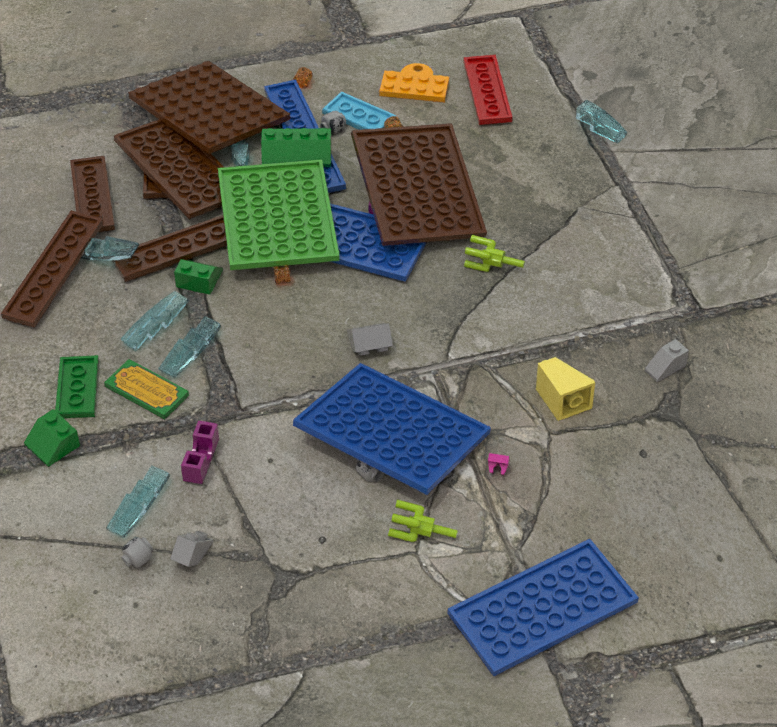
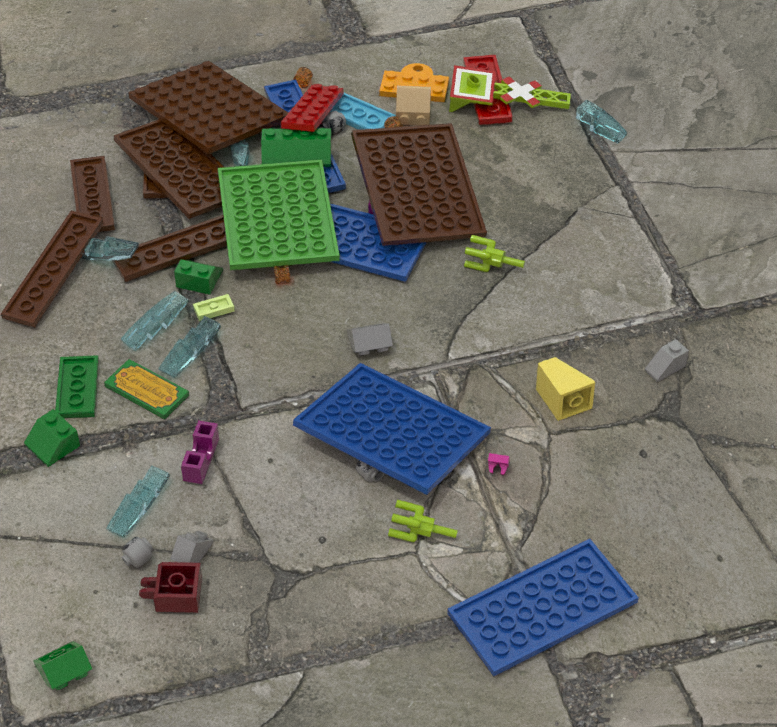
(63, 665): none -> green slope
(175, 587): none -> dark red hinge
(213, 307): none -> yellowish green plate
(312, 108): none -> red plate
(413, 105): none -> tan slope
(479, 85): none -> piece

